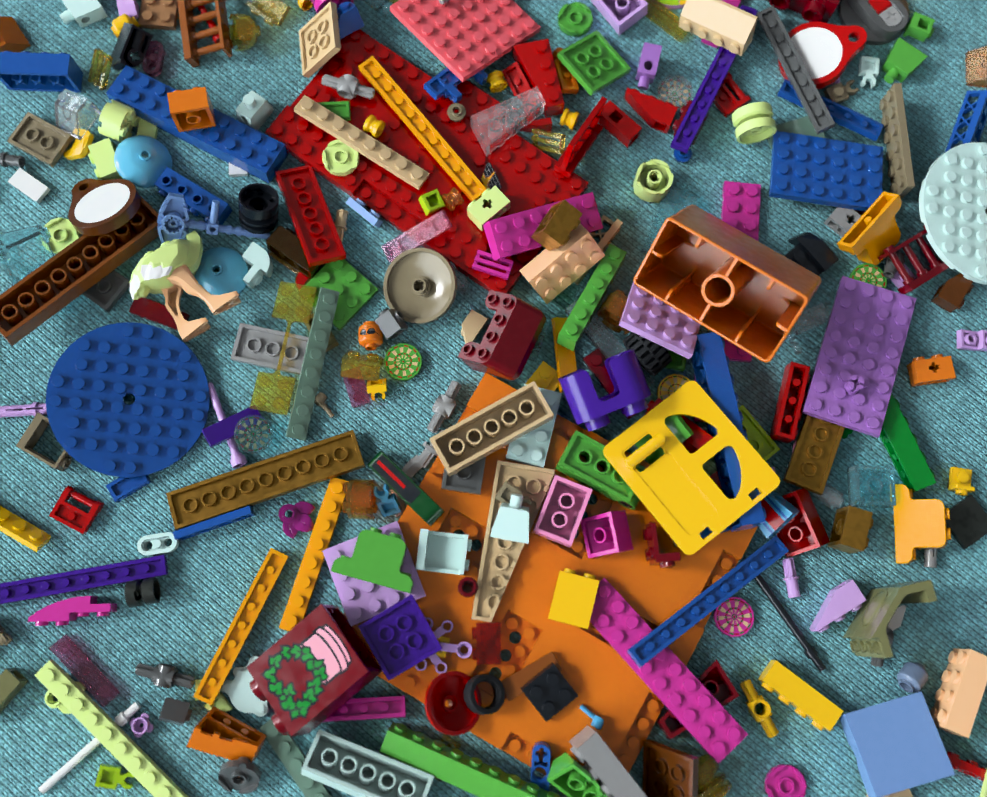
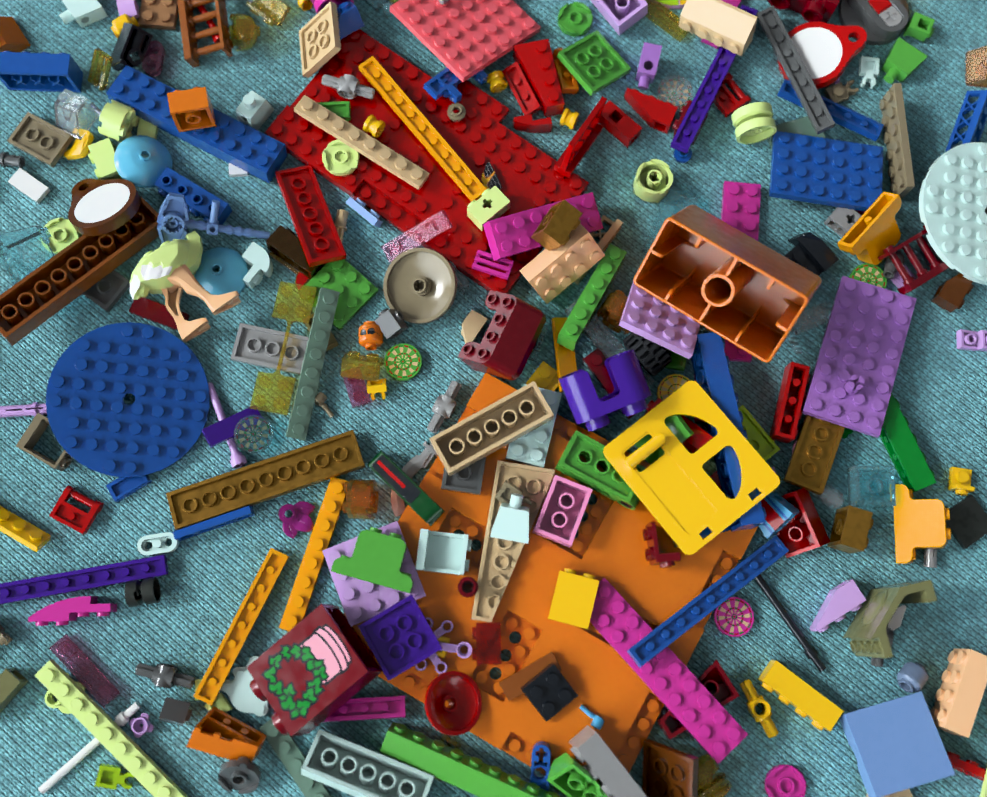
(258, 208): black wheel -> none
(387, 503): dark azure plate -> none
(431, 202): lime slope -> none
(452, 199): clear orange wheel -> none
(469, 694): black tyre -> none
(506, 118): clear wedge -> none
(536, 139): clear yellow tile -> none
(606, 534): dark pink slope -> none
(791, 577): lavender axle -> none
(941, 370): orange brick -> none

